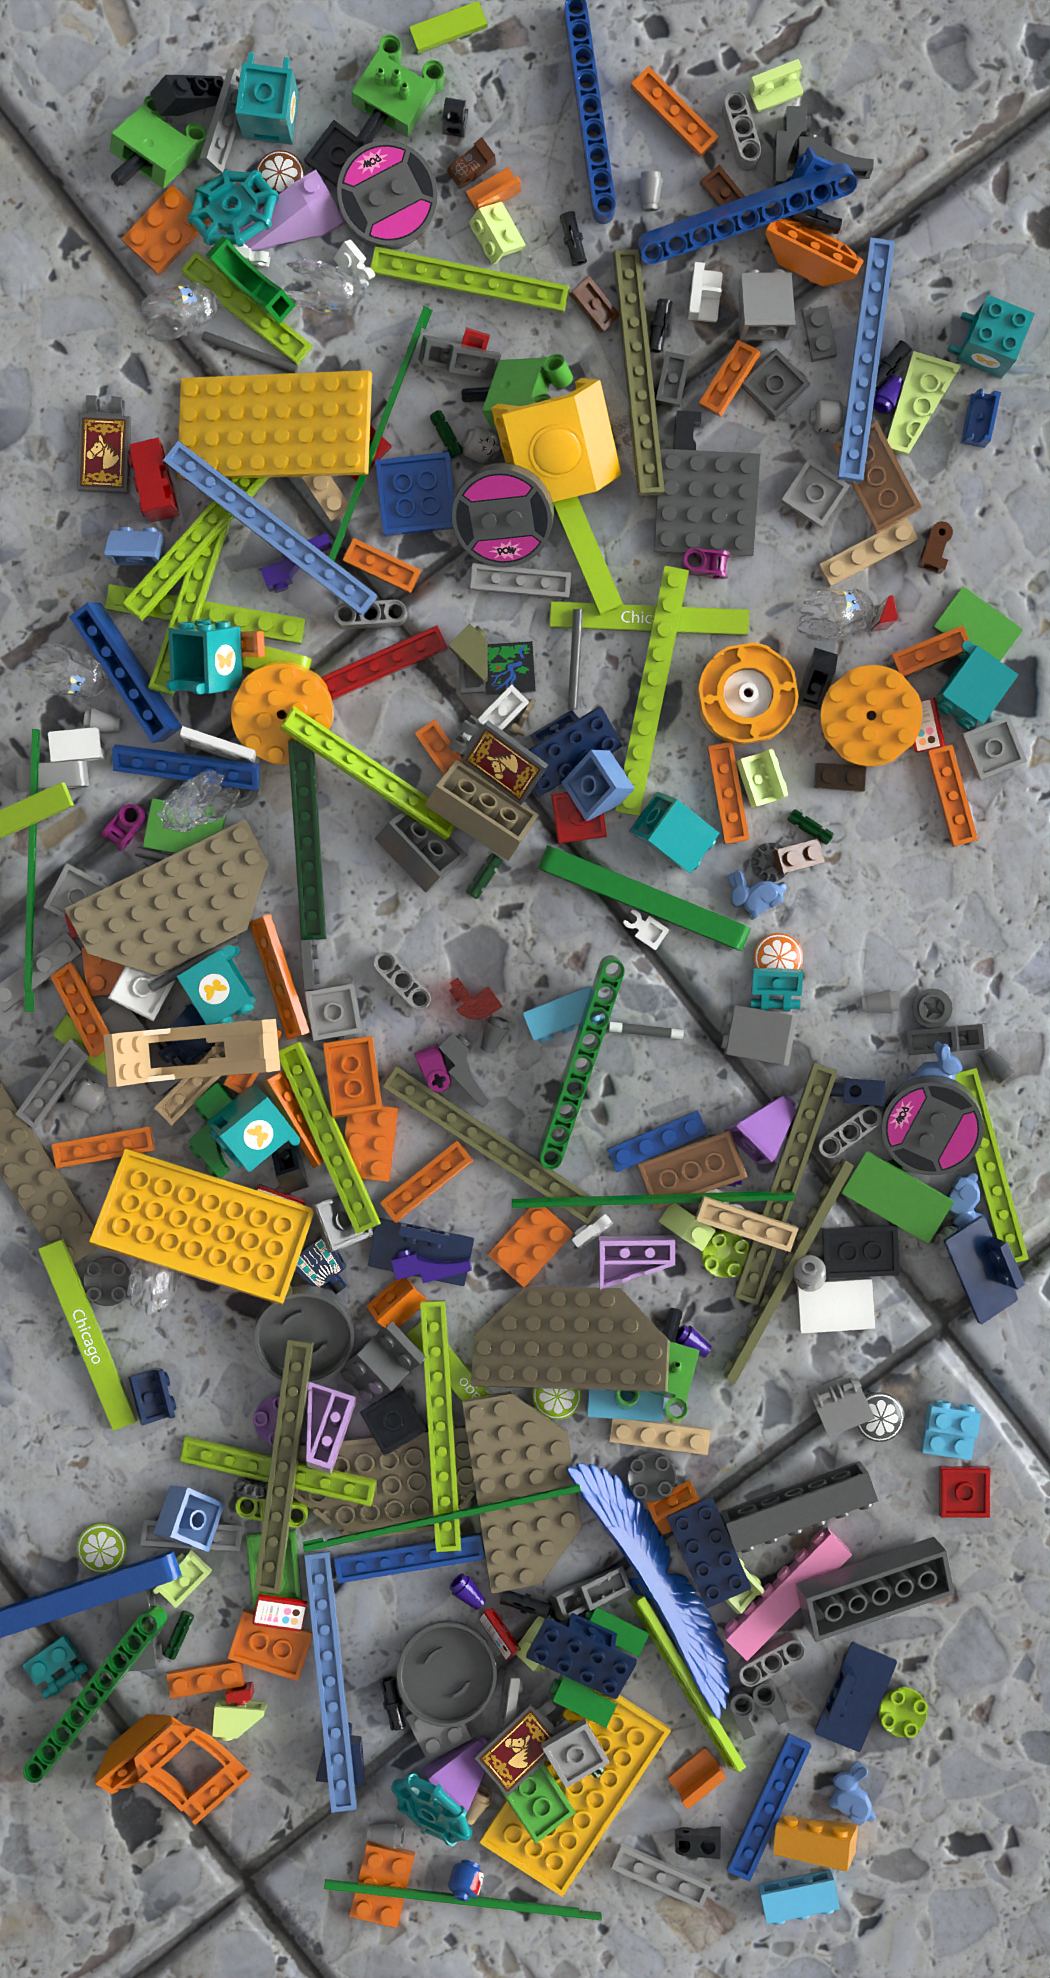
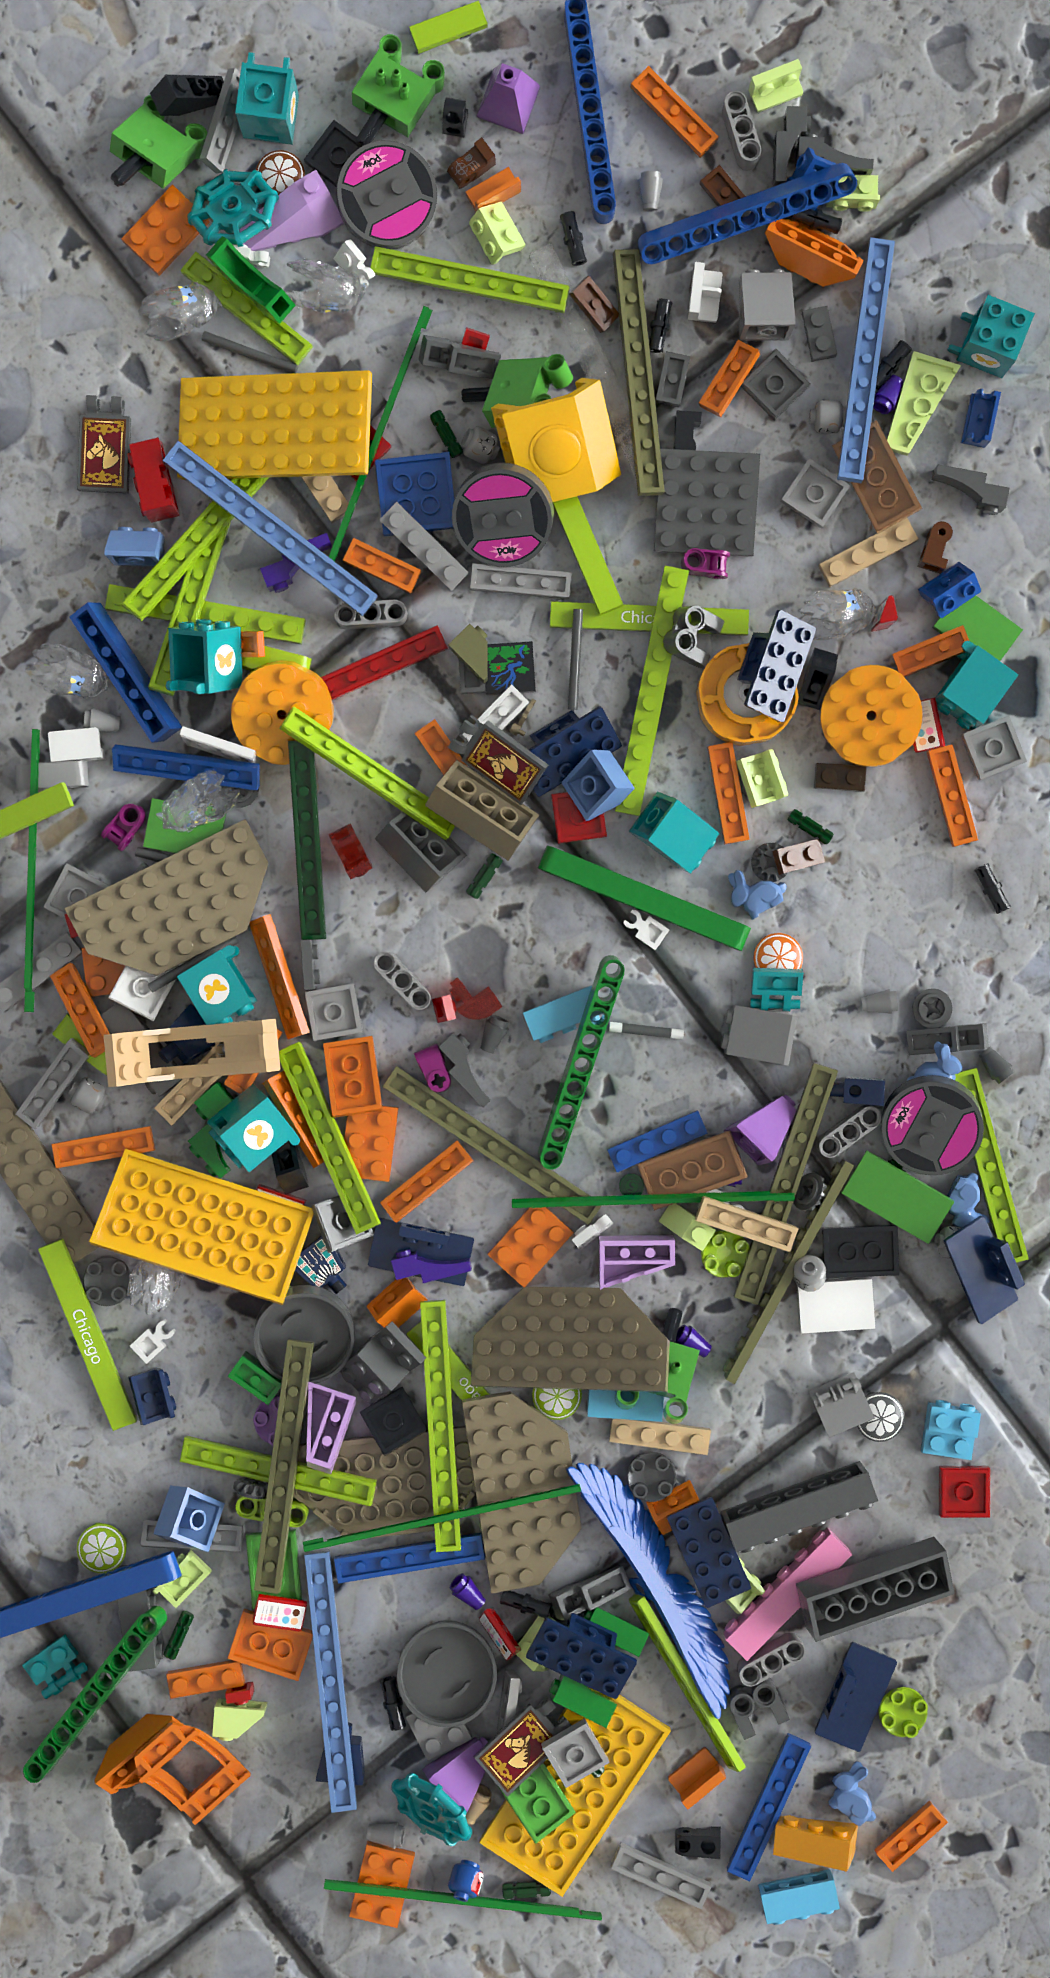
(151, 1343): none -> white plate
(255, 1378): none -> green panel
(351, 851): none -> clear red brick
(424, 546): none -> light grey plate
(444, 1008): none -> red plate
(509, 98): none -> medium lavender slope
(524, 1890): none -> dark green axle
(631, 1184): none -> dark green tile
(687, 631): none -> dark grey piece
(775, 664): none -> bracket
(802, 1199): none -> dark grey gear
(864, 197): none -> yellowish green bracket
(911, 1836): none -> orange plate
(950, 589): none -> blue bracket
(989, 497): none -> dark grey slope
(992, 888): none -> black pin

